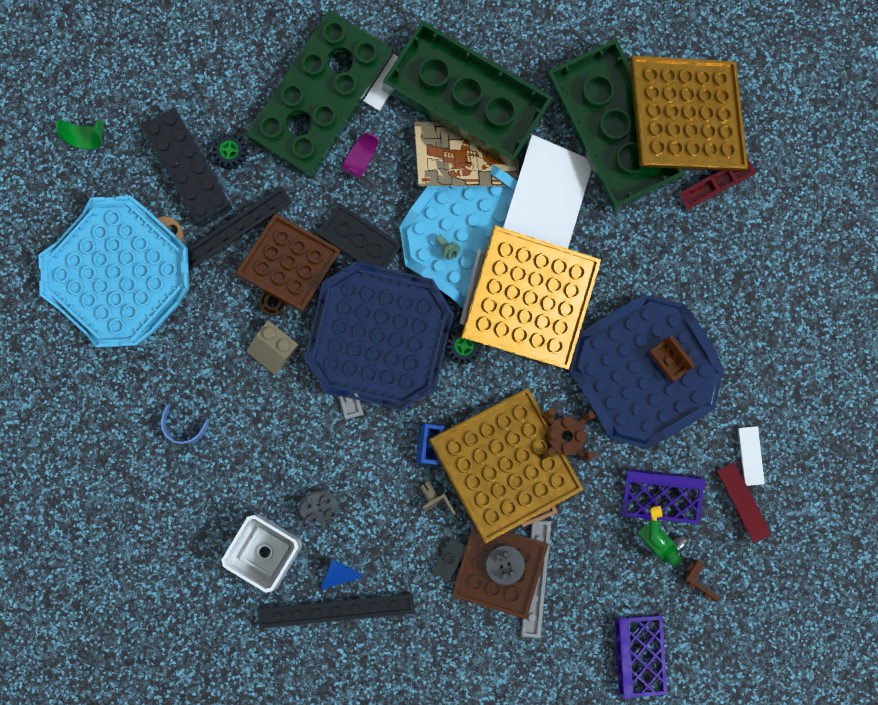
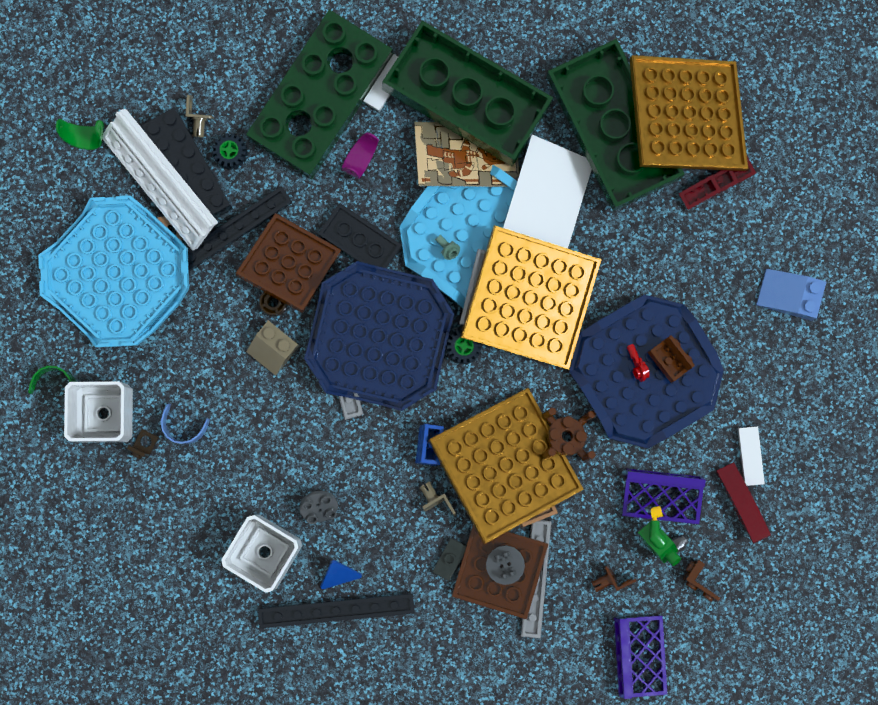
(41, 371): none -> green piece
(82, 411): none -> white plate
(140, 451): none -> dark brown bracket
(159, 179): none -> white plate
(199, 120): none -> dark tan bracket
(609, 579): none -> reddish brown bracket
(641, 370): none -> red plate
(791, 294): none -> medium blue slope

